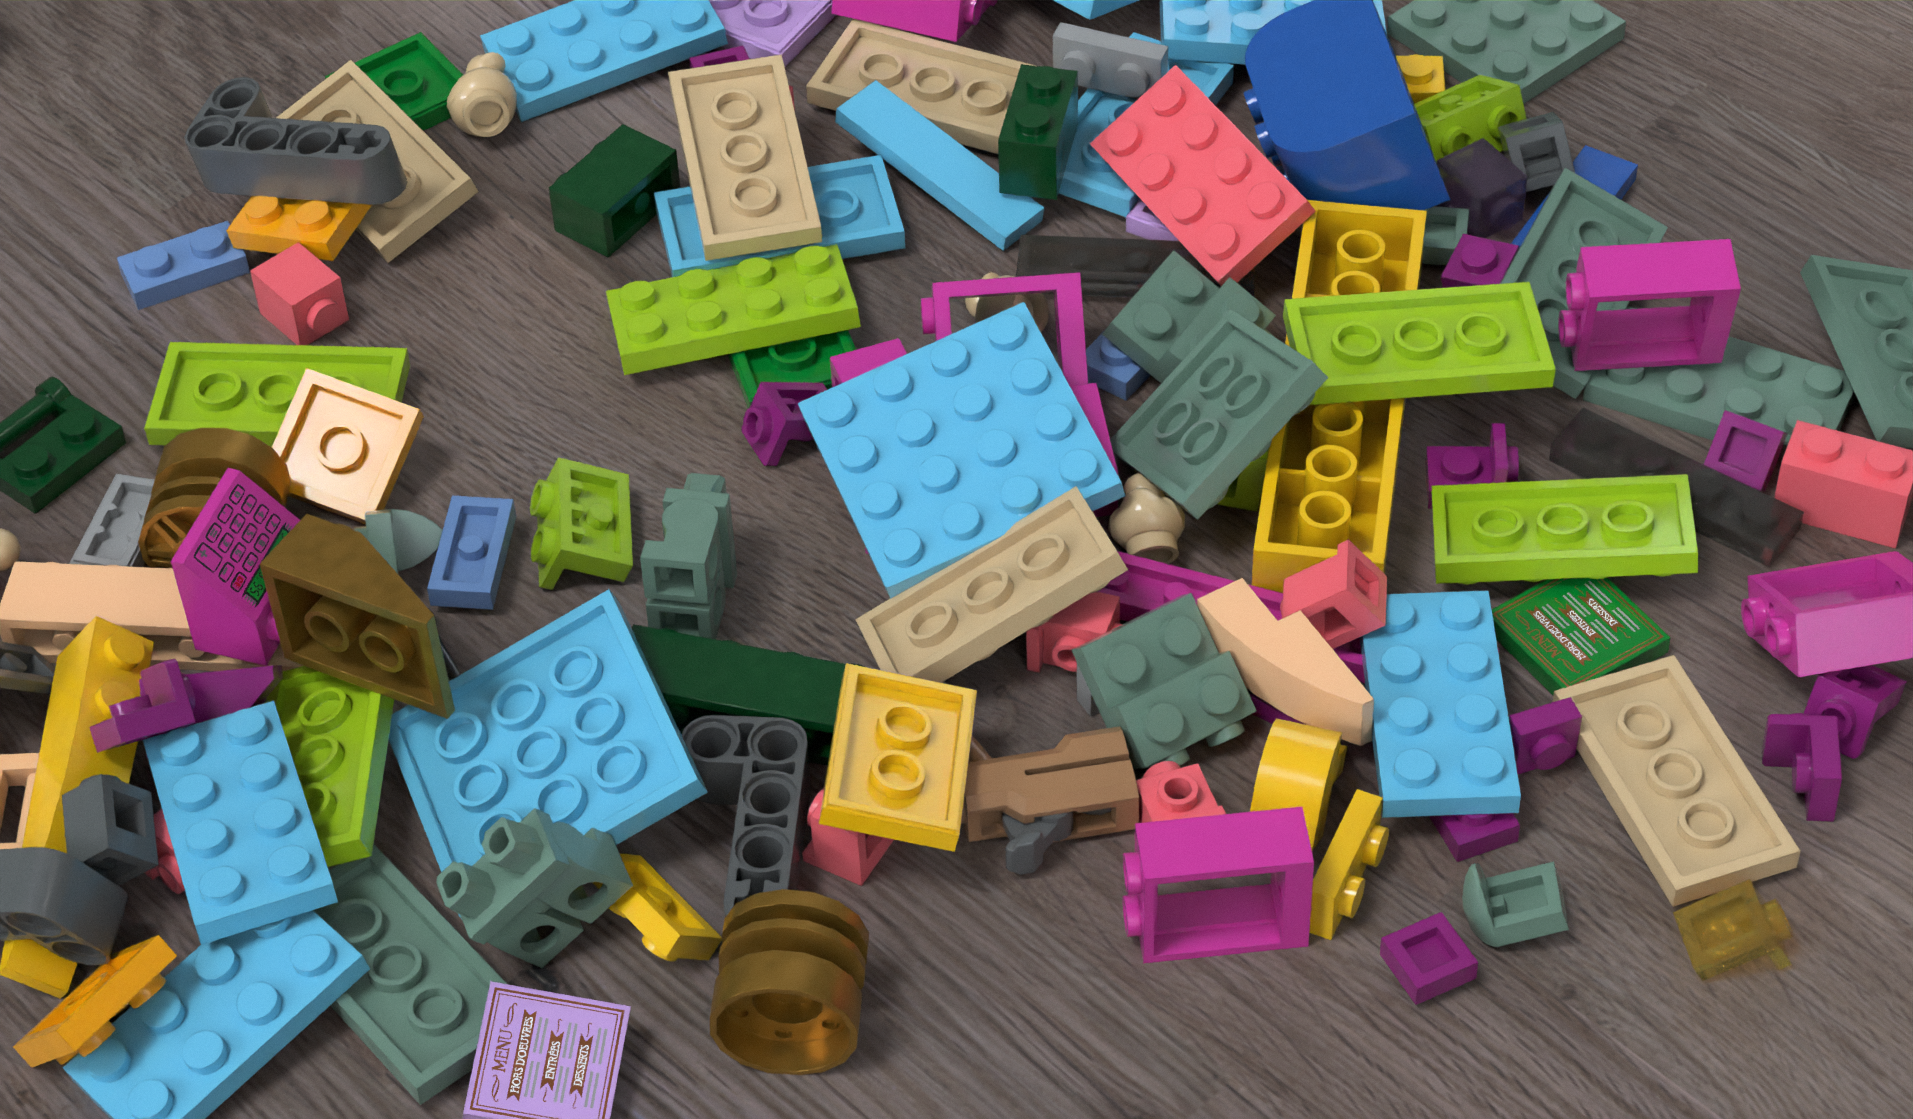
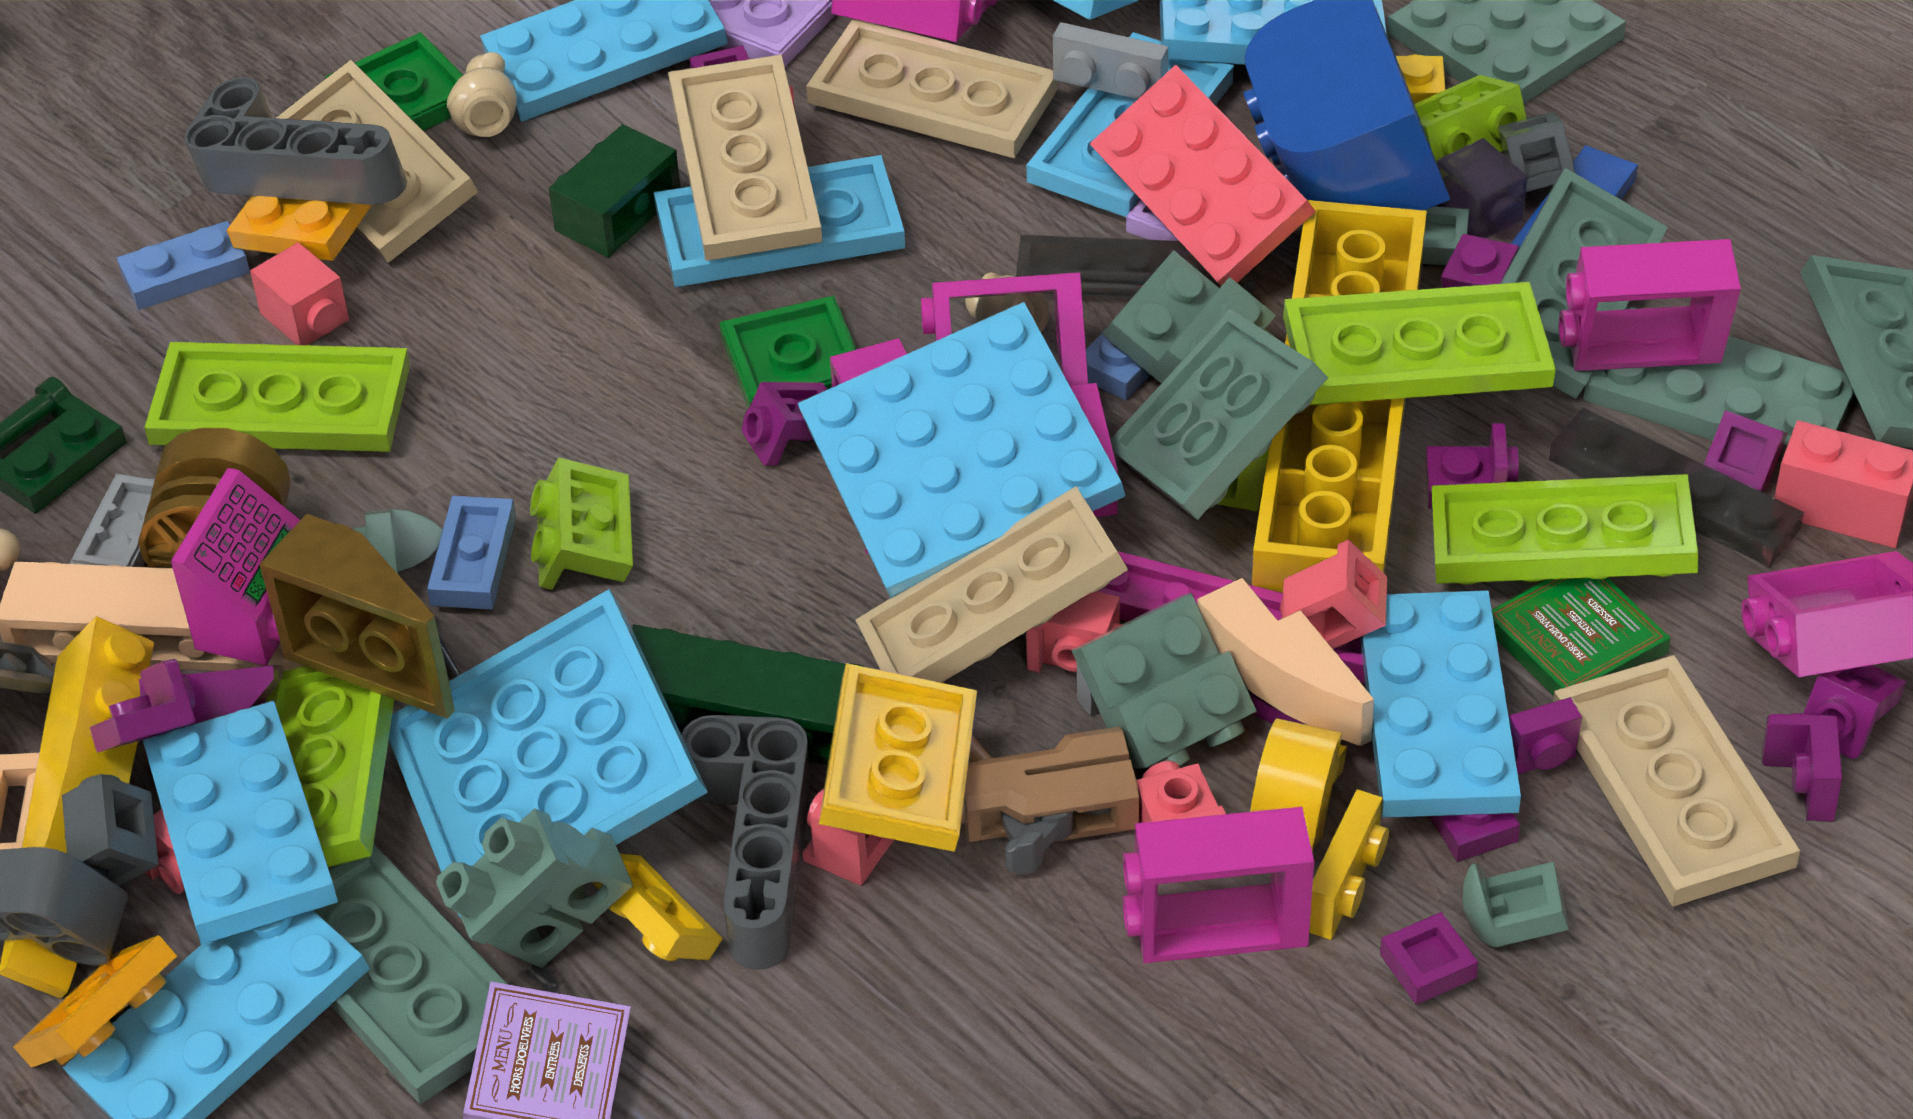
(344, 445): plate -> none
(694, 562): sand green hips -> none
(732, 308): lime plate -> none
(789, 982): pearl gold wheel -> none
(938, 164): medium azure tile -> none
(1038, 131): dark green brick -> none
(1147, 521): tan animal -> none
(1733, 930): clear yellow bracket -> none

